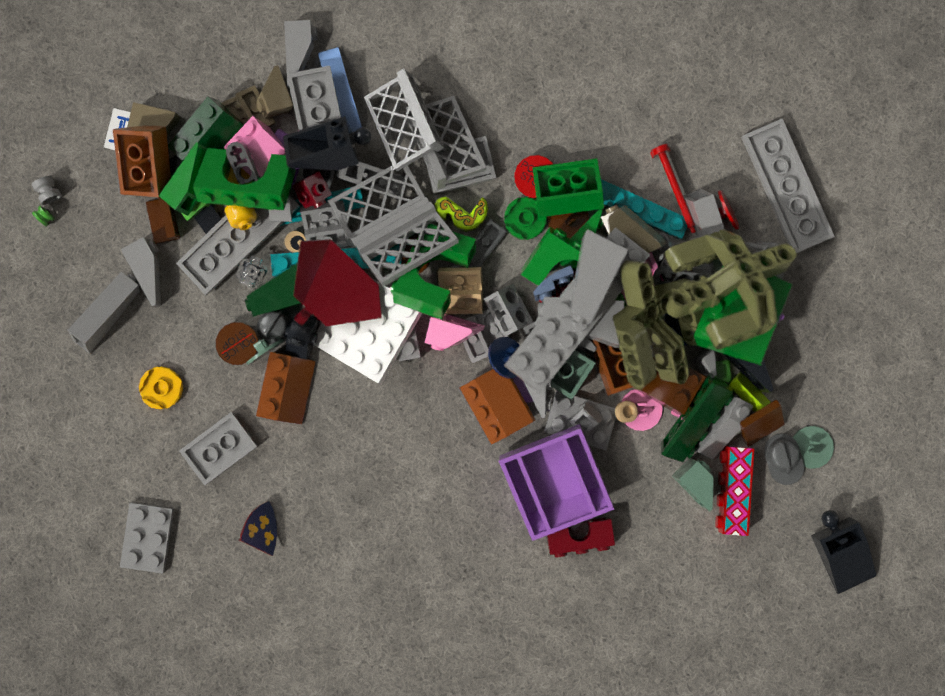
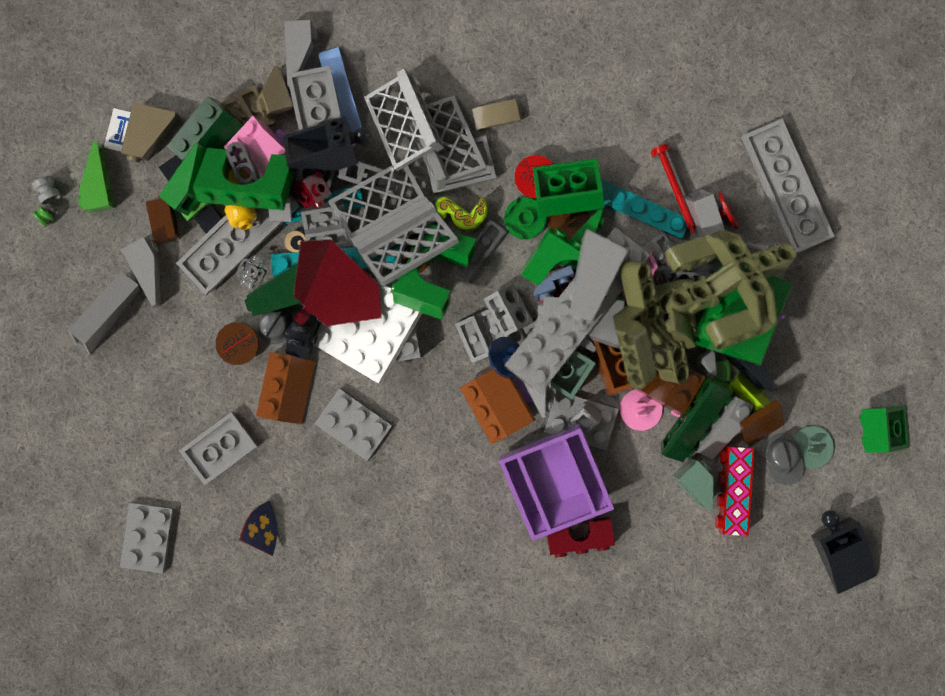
(95, 183): none -> bright green slope
(142, 160): dark orange slope -> none
(166, 391): yellow tile -> none
(263, 349): sand green piece -> none
(353, 424): none -> light grey plate
(450, 331): bright pink slope -> none
(465, 289): tan slope -> none
(496, 114): none -> dark tan slope
(626, 411): tan tile -> none
(633, 227): dark tan slope -> none
(680, 328): none -> olive slope
(884, 429): none -> green slope

